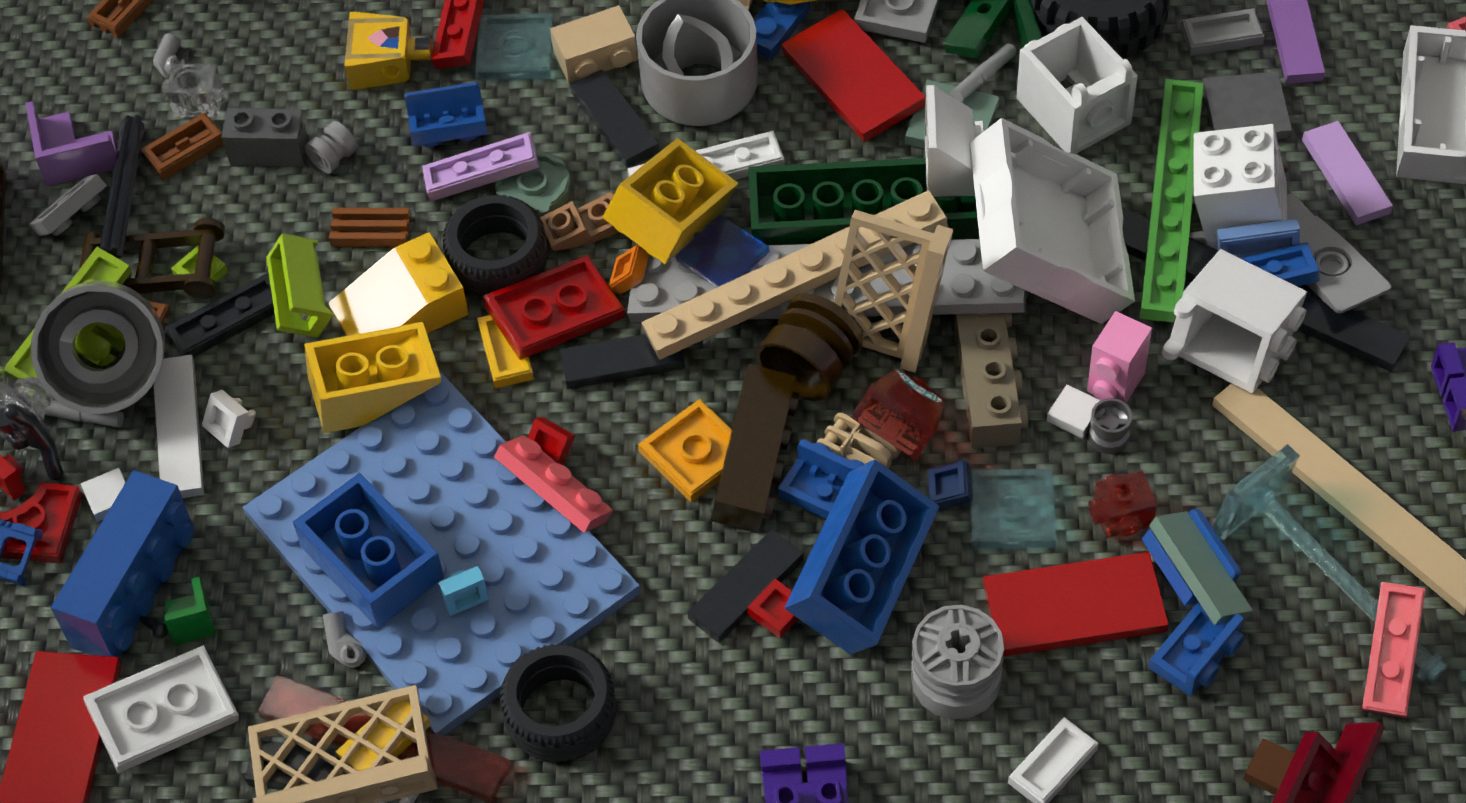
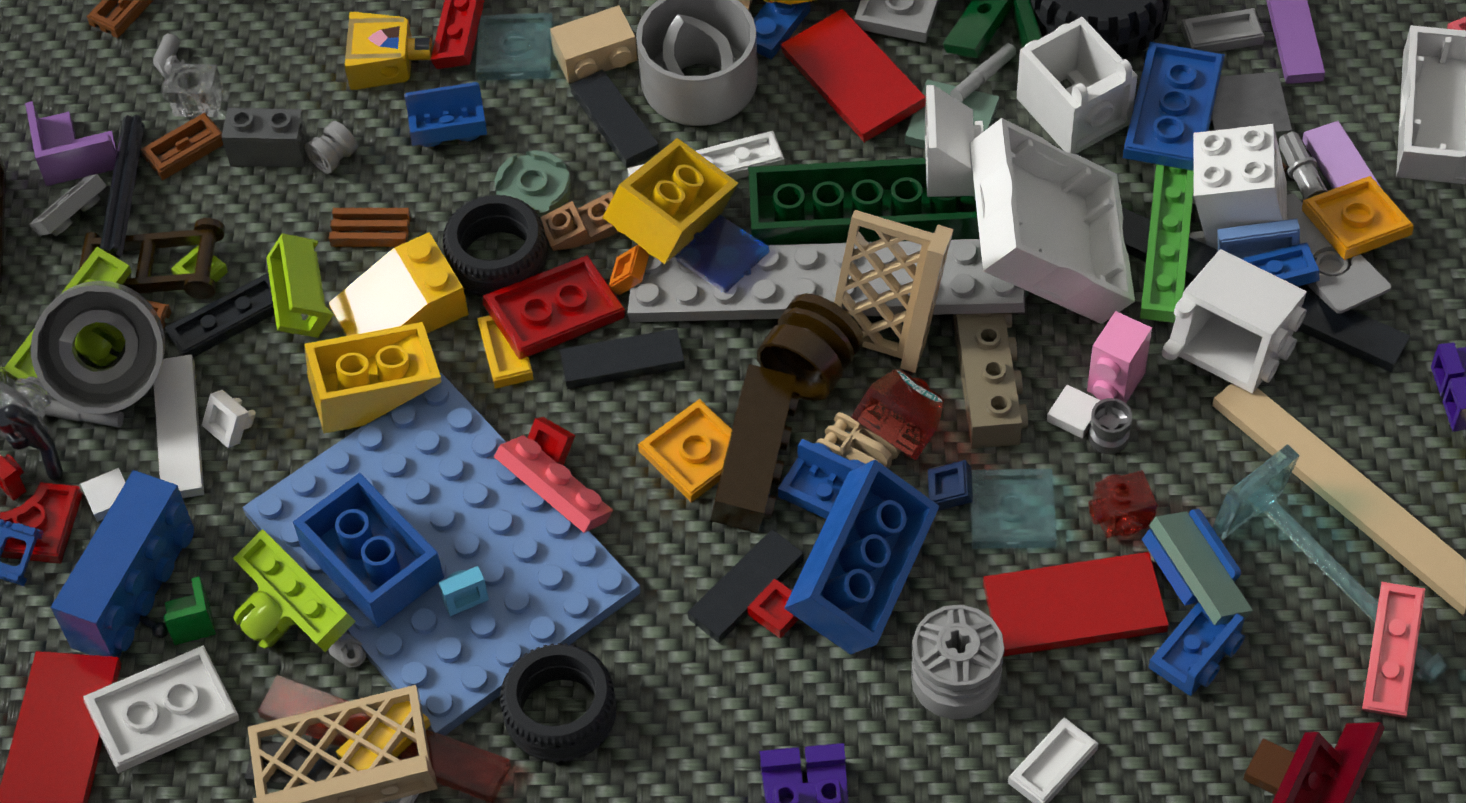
(285, 598): none -> lime plate
(480, 166): lavender tile -> none
(777, 281): tan plate -> none
(1172, 104): none -> blue tile
(1301, 166): none -> light grey axle
(1357, 217): none -> light orange tile

